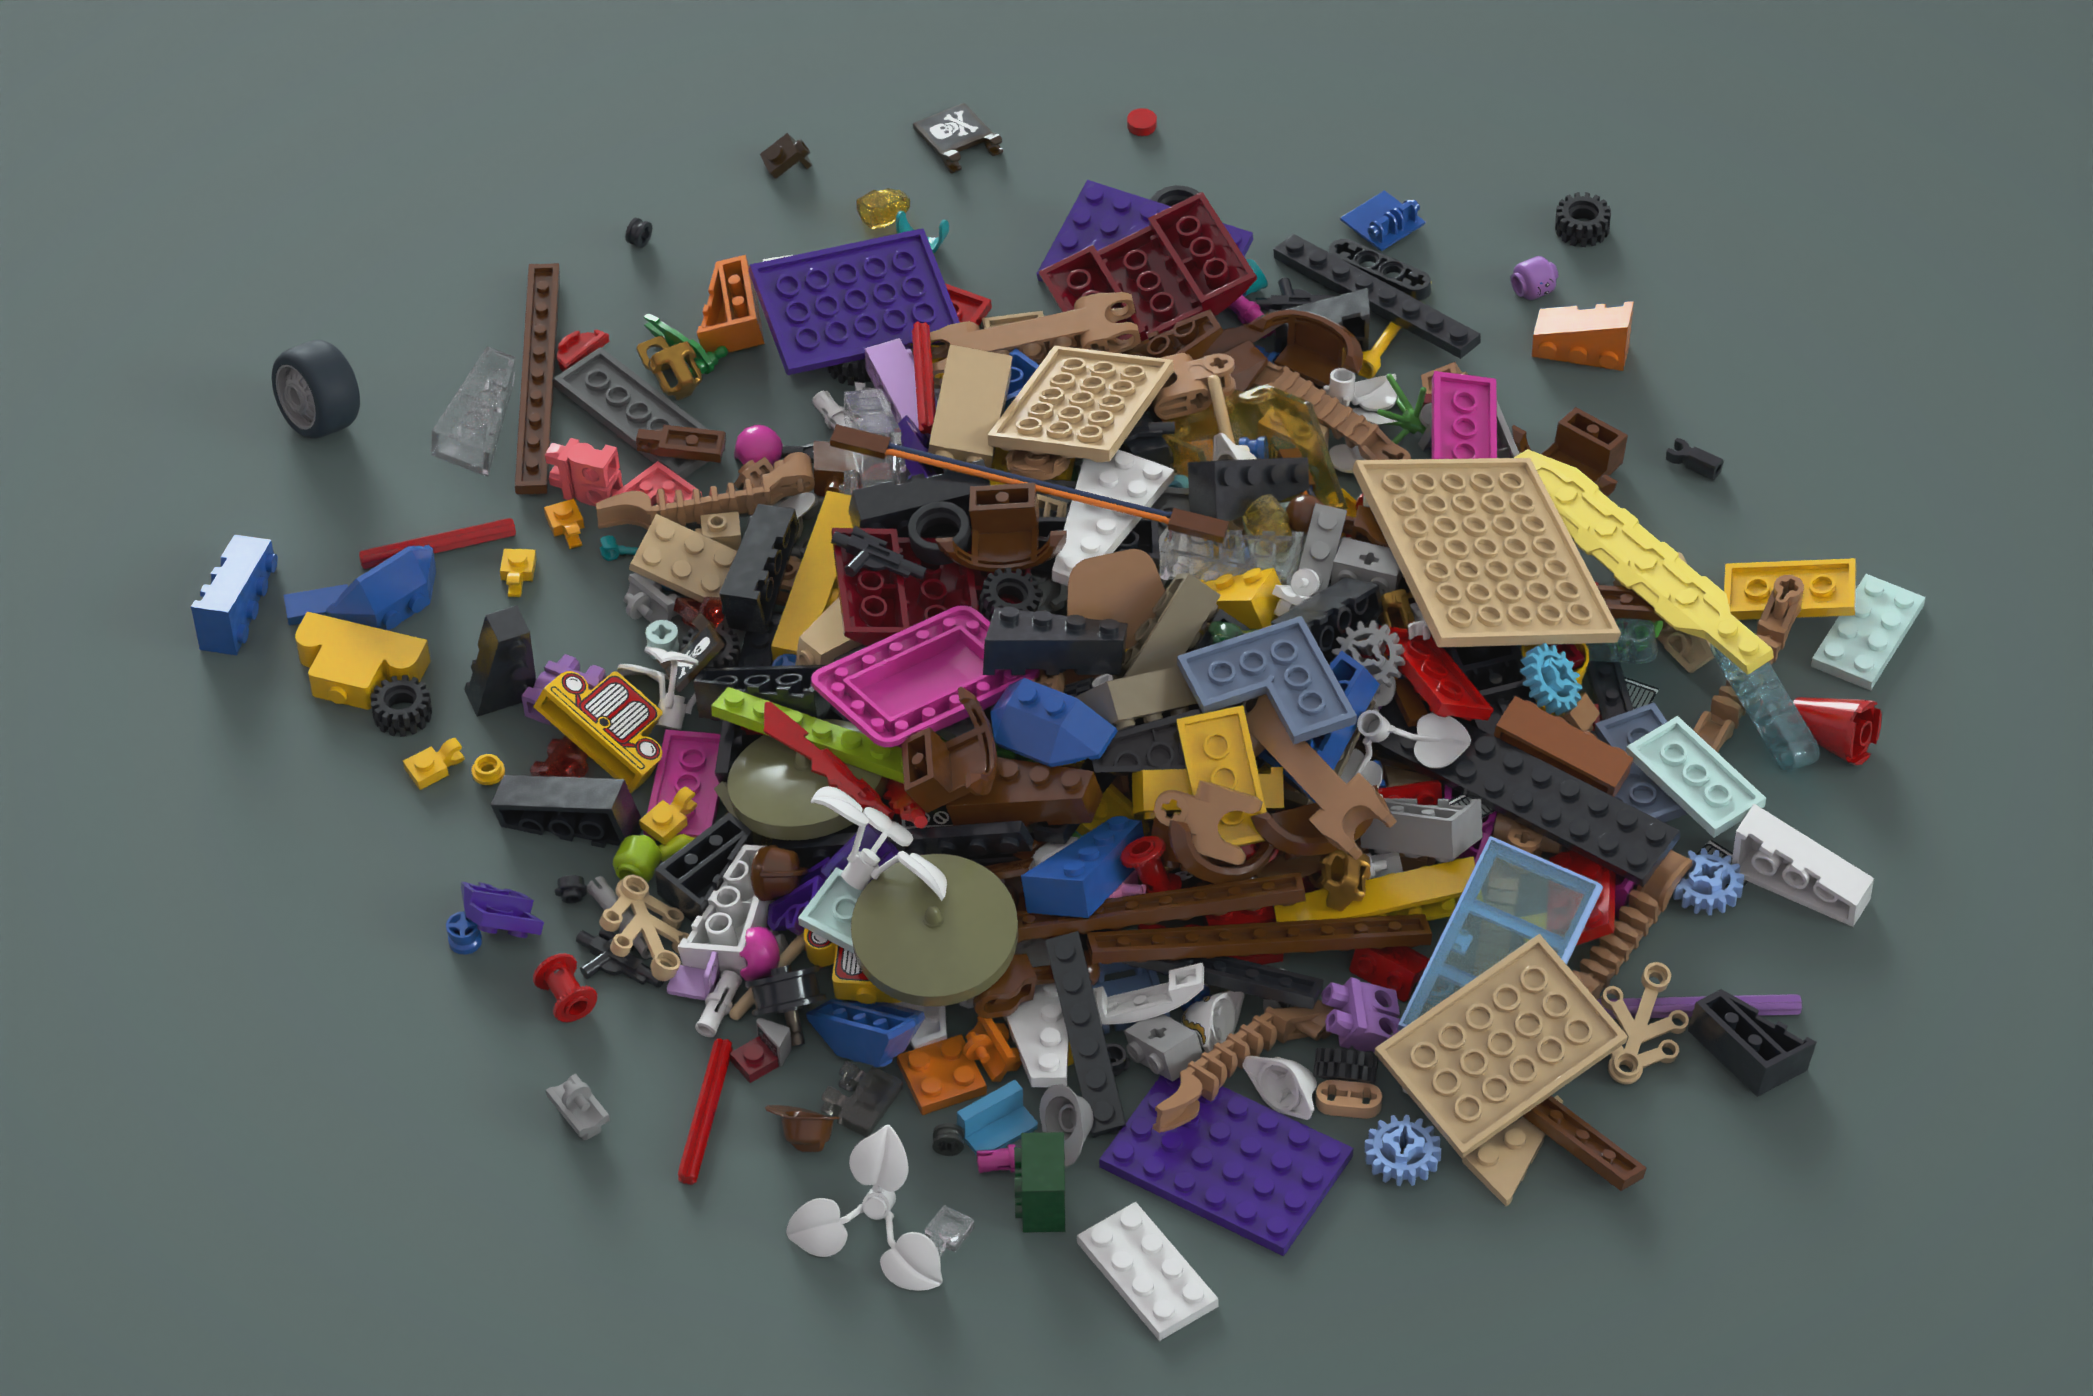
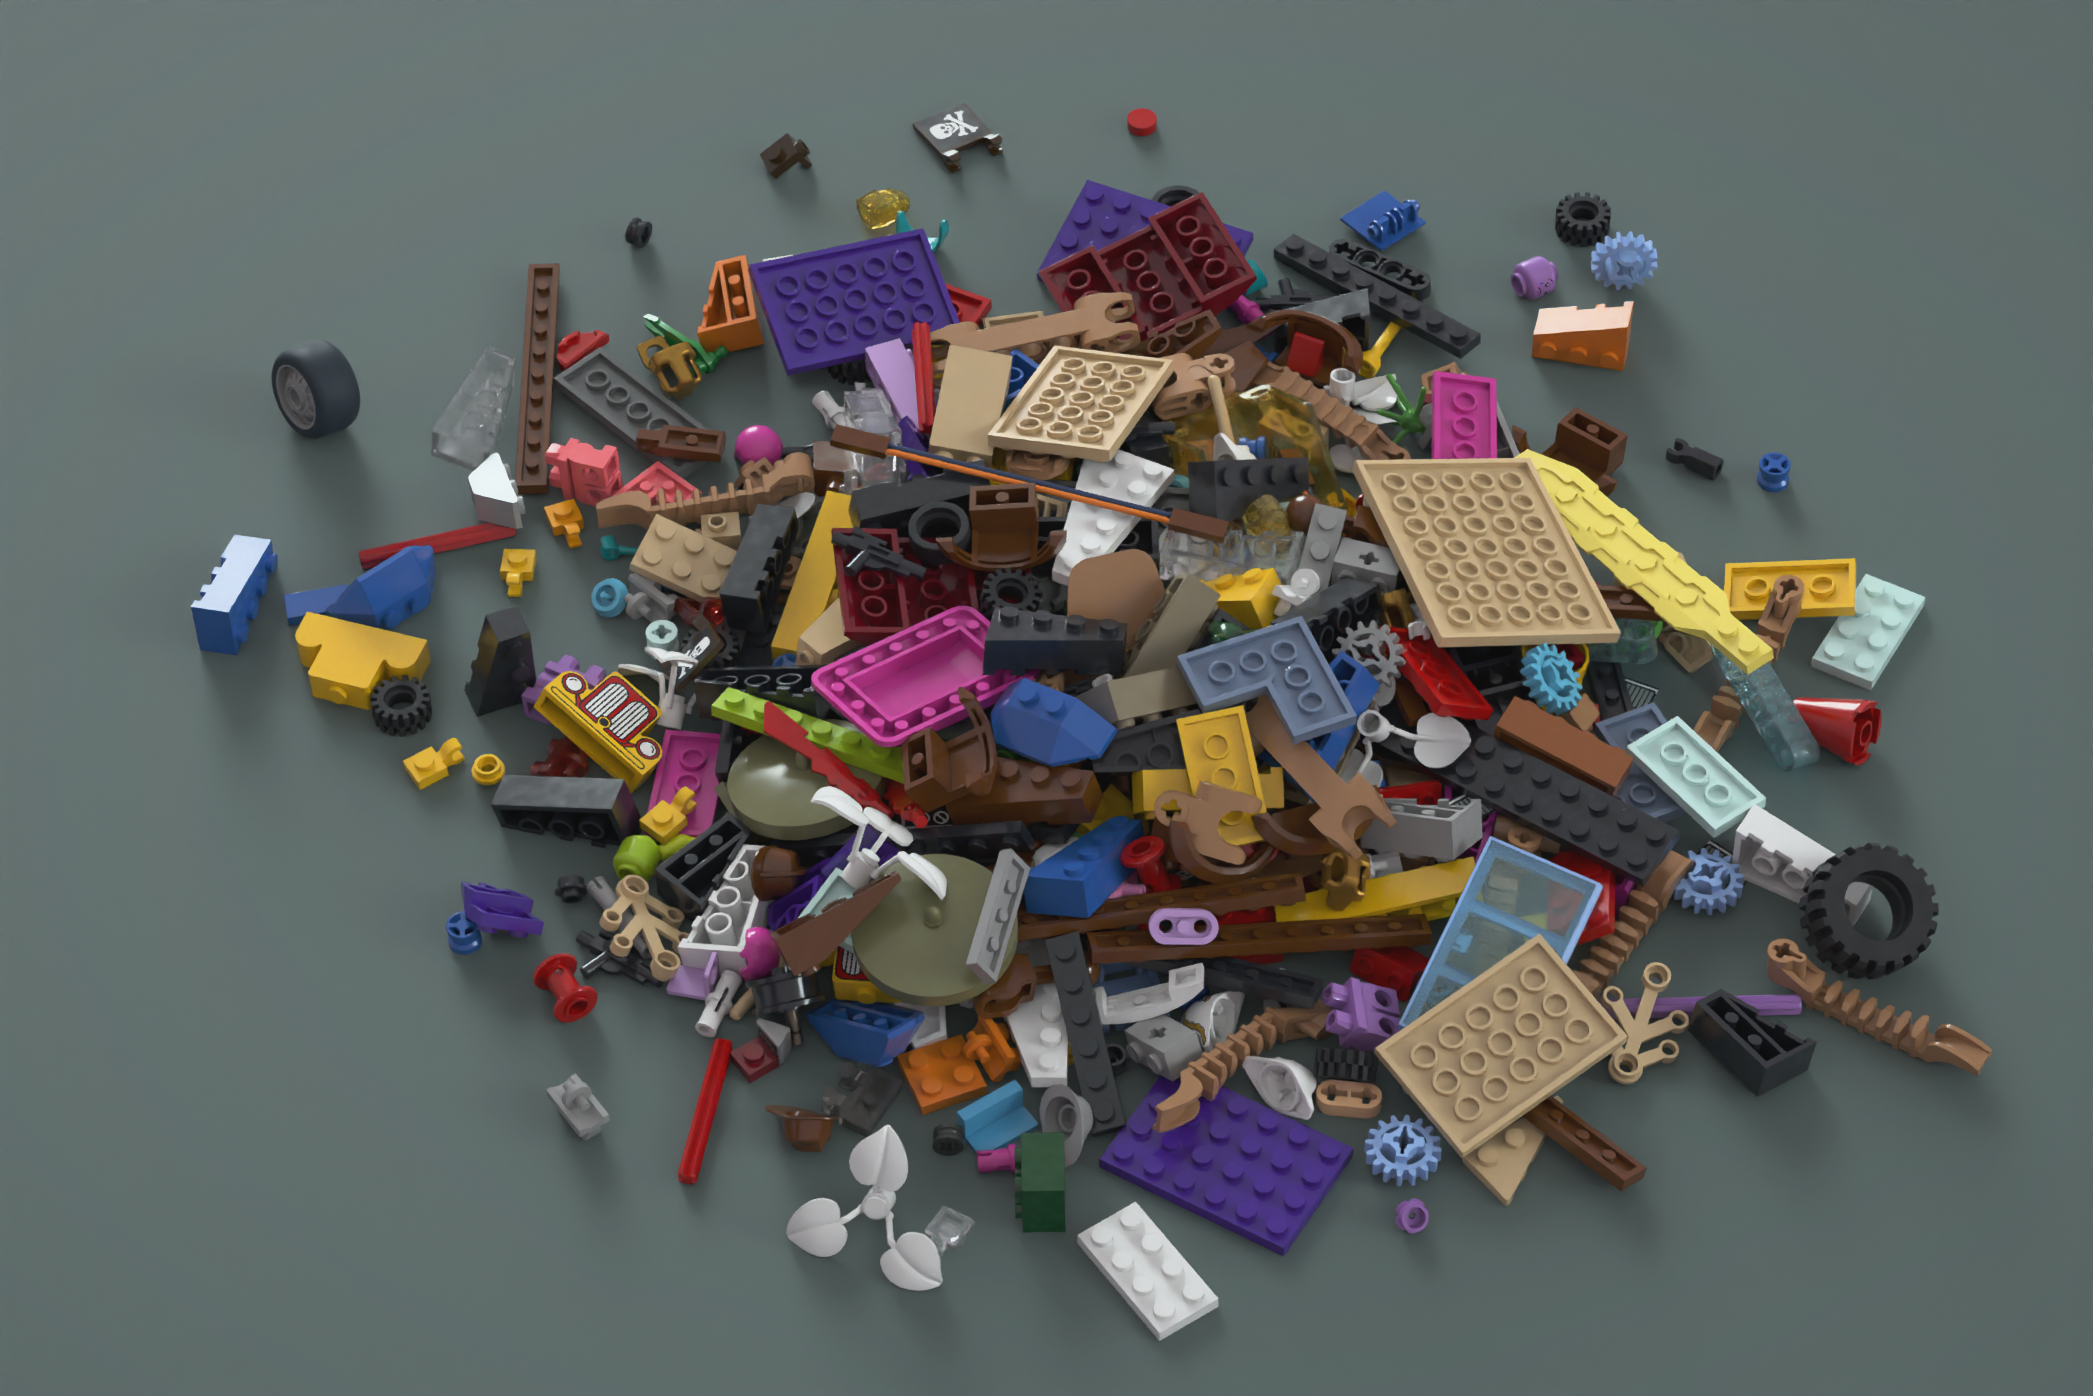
(496, 494): none -> slope
(609, 597): none -> medium azure hat
(814, 937): none -> reddish brown wedge
(997, 916): none -> light grey plate
(1182, 926): none -> lavender plate
(1306, 354): none -> red slope
(1420, 1217): none -> medium lavender plate
(1624, 260): none -> light blue gear
(1773, 472): none -> blue wheel
(1905, 892): none -> black tyre
(1949, 1044): none -> medium nougat piece

